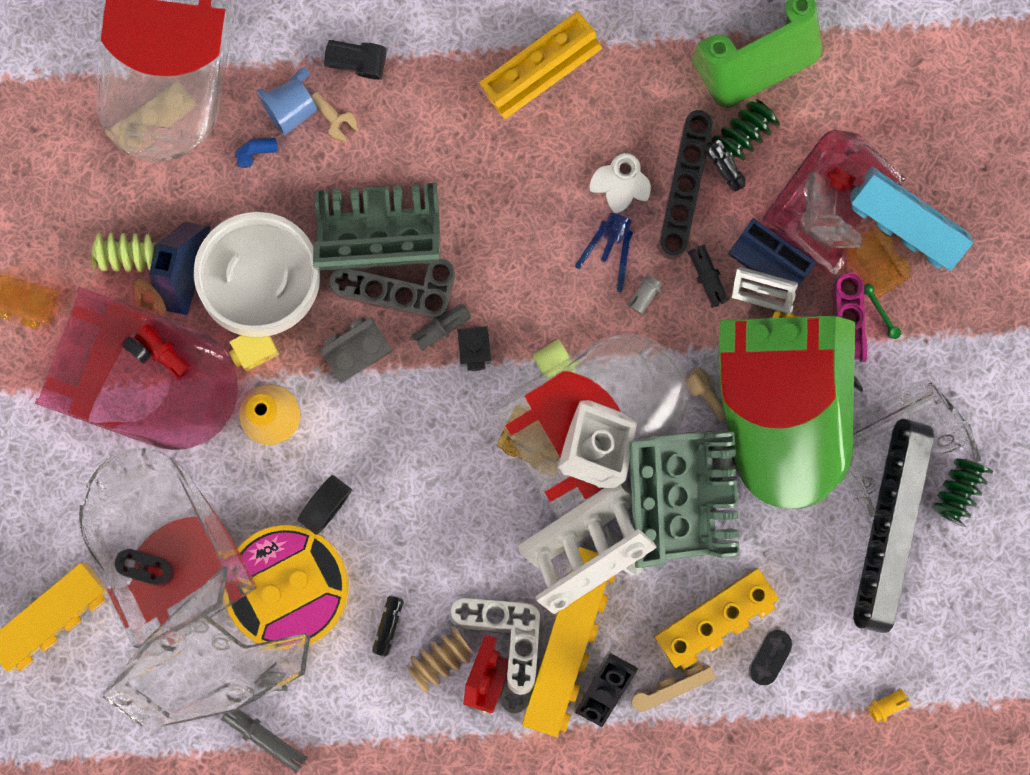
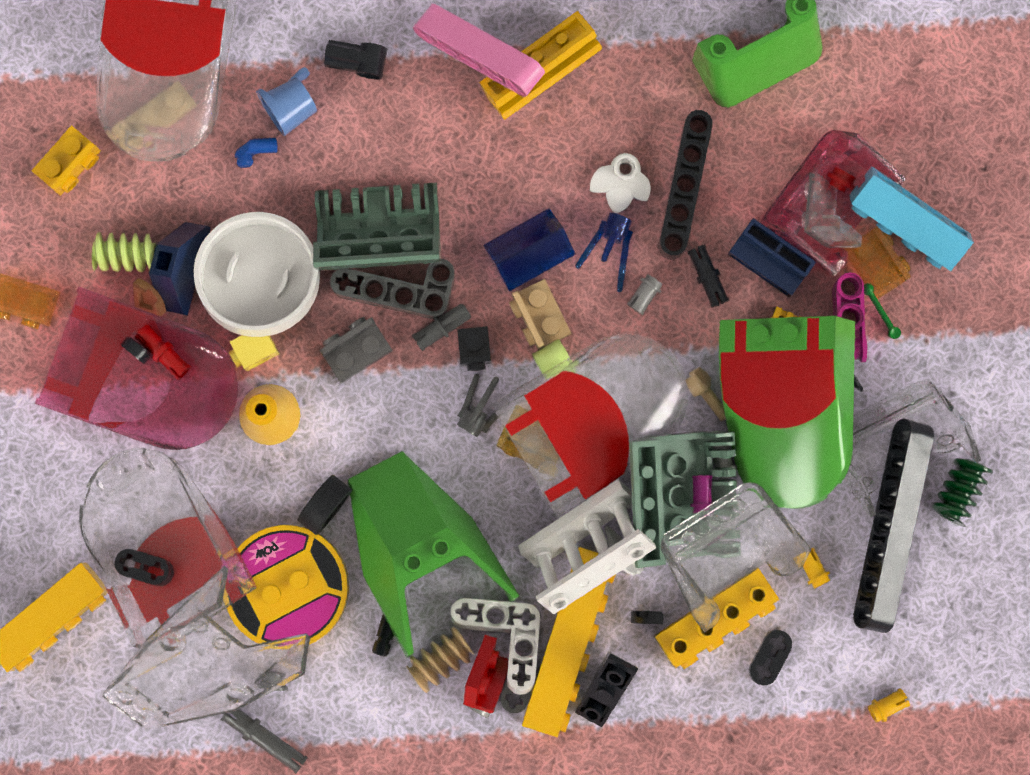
(66, 161): none -> yellow bracket
(334, 117): tan bar -> none
(409, 530): none -> bright green windscreen
(474, 418): none -> dark grey plant
(479, 50): none -> bright pink beam
(529, 249): none -> clear blue piece
(540, 314): none -> tan bracket
(598, 445): white slope -> none
(650, 617): none -> black tile
(670, 688): tan plate -> none
(701, 492): none -> magenta pin
(725, 165): black axle -> none
(728, 544): none -> clear windscreen
(747, 128): dark green piece -> none
(791, 286): white tile -> none
(815, 570): none -> yellow pin

